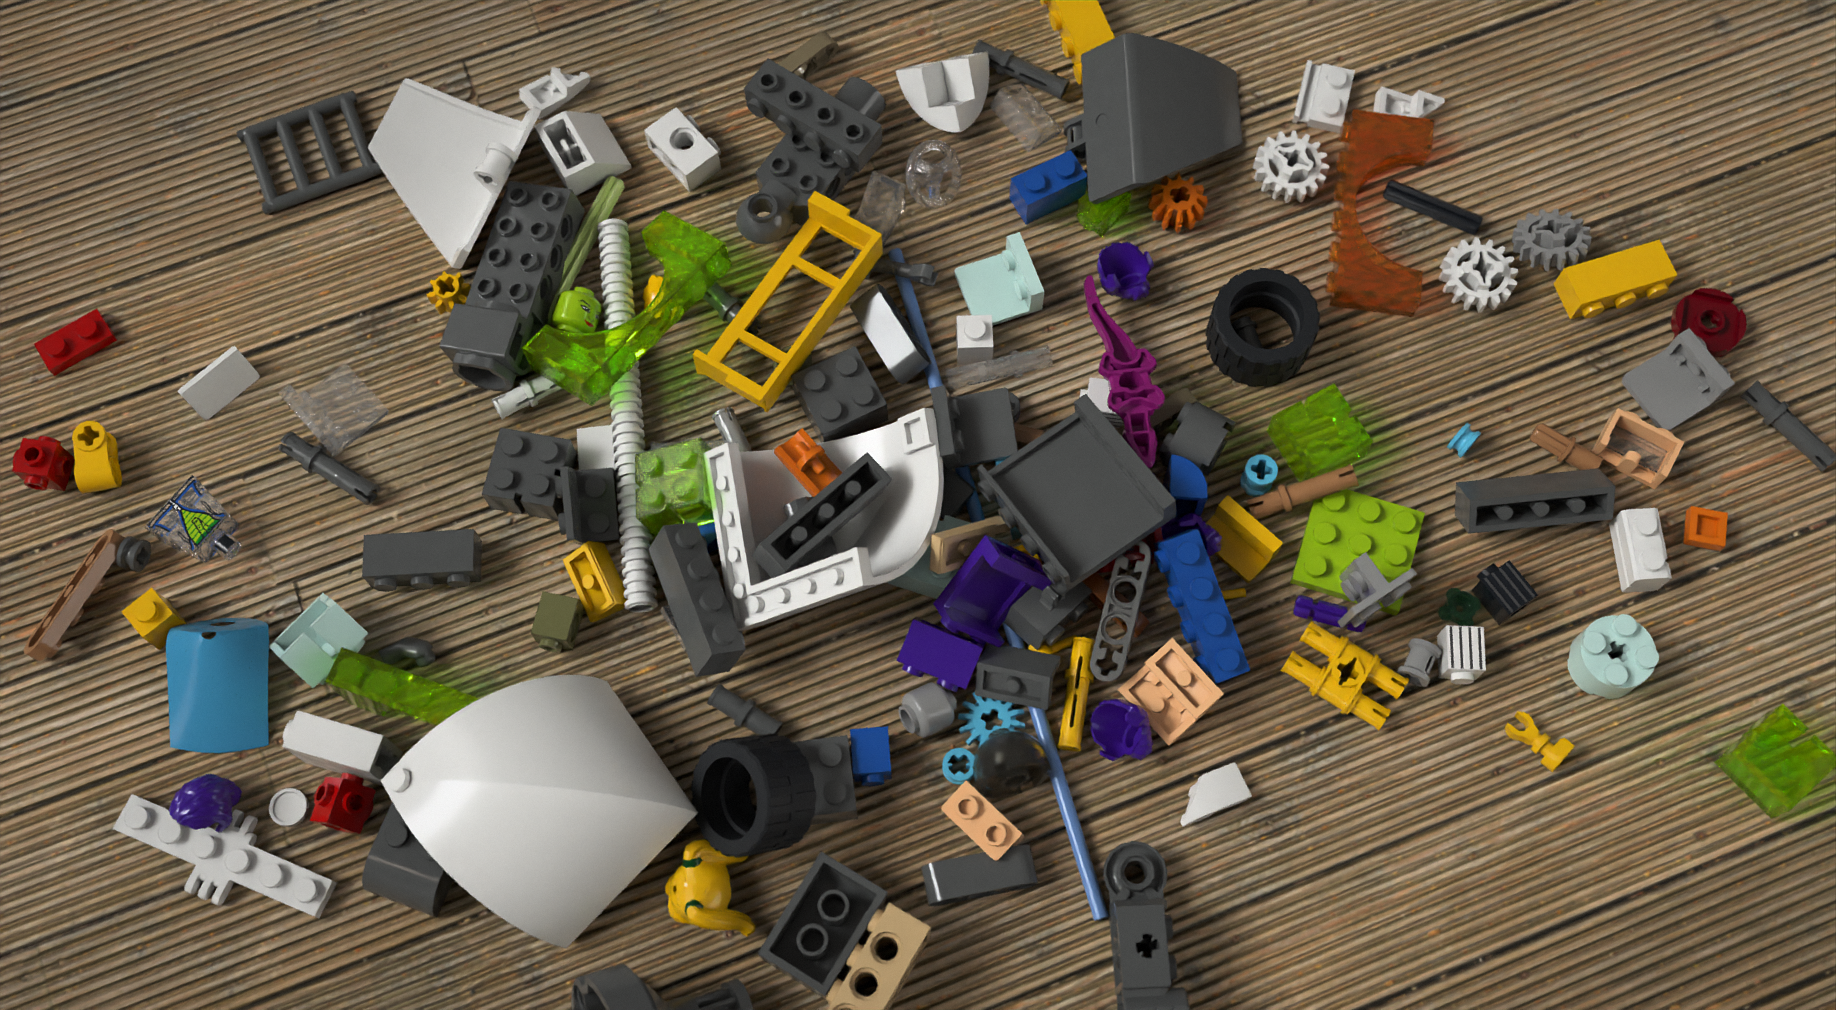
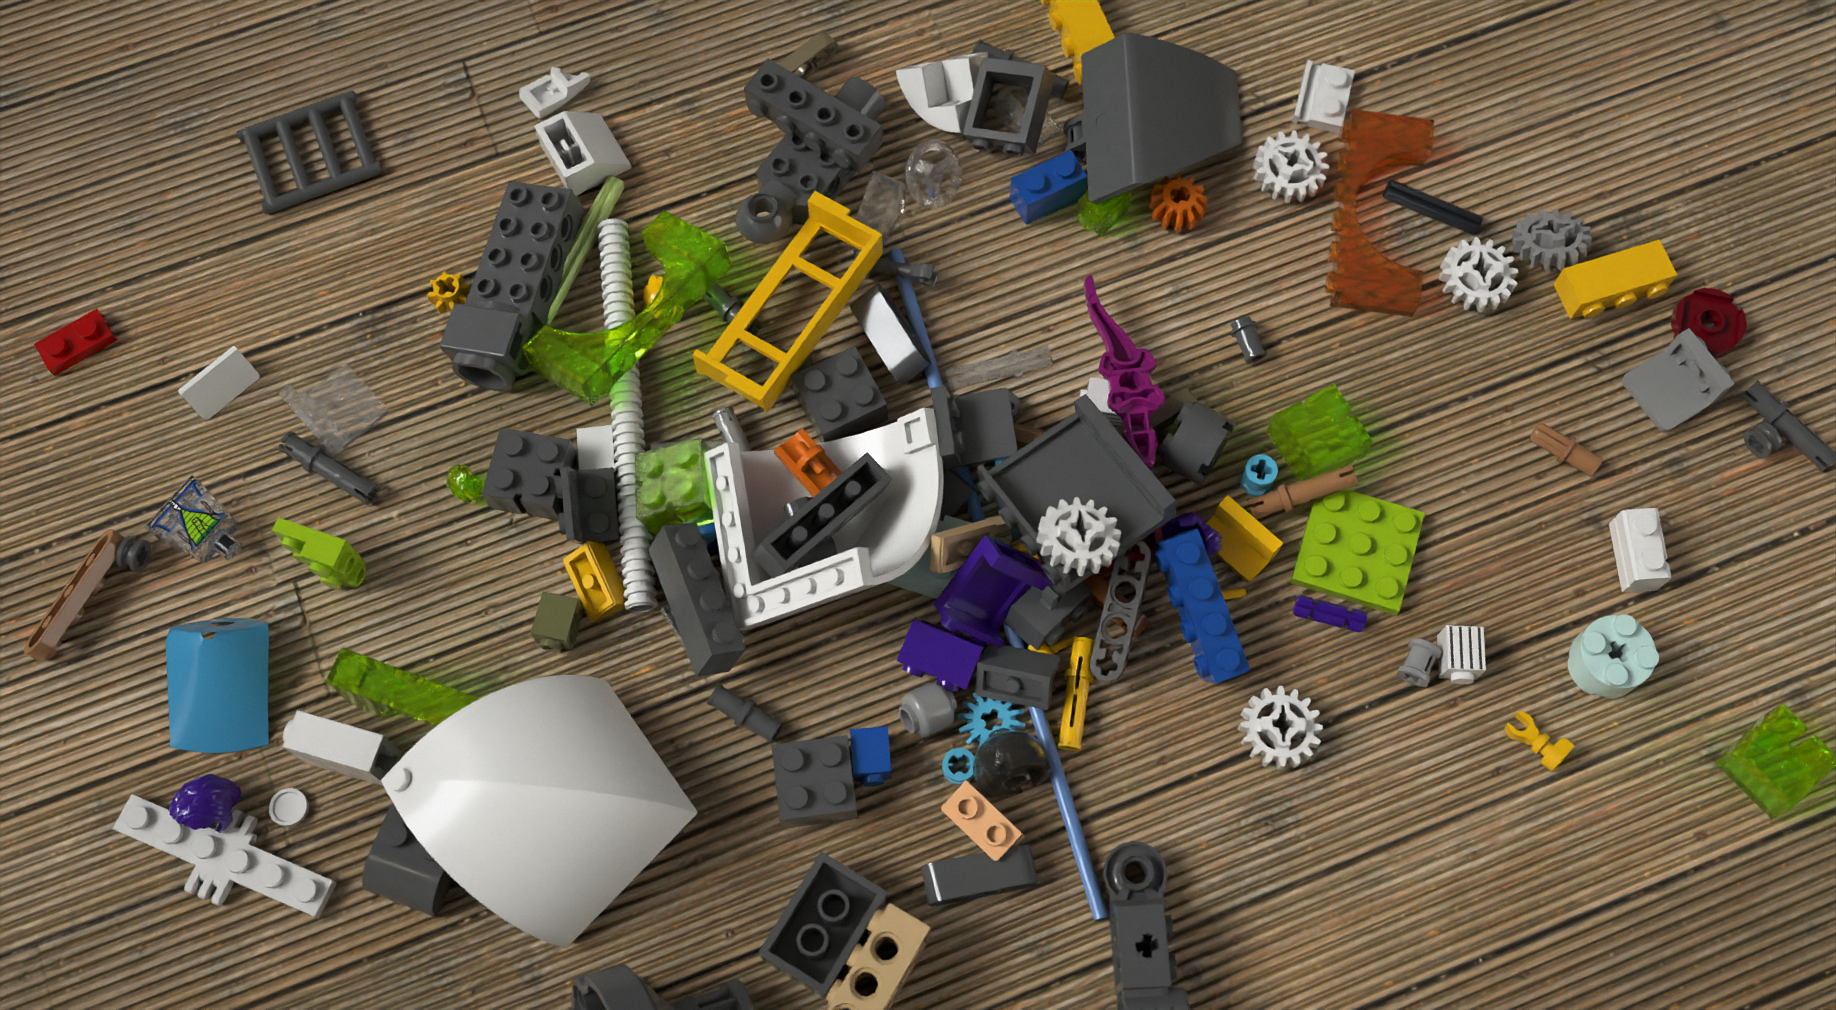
(43, 463): red brick -> none
(95, 458): yellow piece -> none
(153, 617): yellow brick -> none
(316, 639): light aqua piece -> none
(325, 554): none -> lime plate
(343, 803): red brick -> none
(410, 648): dark grey arm -> none
(422, 559): dark grey brick -> none
(447, 162): white panel -> none
(464, 484): none -> clear neon green plate
(524, 395): white pin -> none
(577, 311): lime head -> none
(689, 165): white brick -> none
(702, 891): yellow hair -> none
(782, 789): black tyre -> none
(974, 338): white brick -> none
(1002, 283): light aqua bracket -> none
(1010, 73): none -> dark grey window
(1076, 533): none -> white gear
(1121, 730): dark purple hair -> none
(1125, 271): dark purple hair -> none
(1171, 691): light nougat slope -> none
(1185, 485): blue brick -> none
(1215, 792): white slope -> none
(1264, 728): none -> white gear
(1274, 292): black tyre -> none
(1363, 669): yellow pin -> none
(1368, 587): light grey bracket -> none
(1398, 103): white slope -> none
(1459, 598): clear green plate -> none
(1463, 440): medium azure bush -> none
(1503, 591): black brick -> none
(1534, 500): dark grey brick -> none
(1637, 448): light nougat window -> none
(1705, 528): orange plate -> none
(1762, 440): none -> dark grey bush

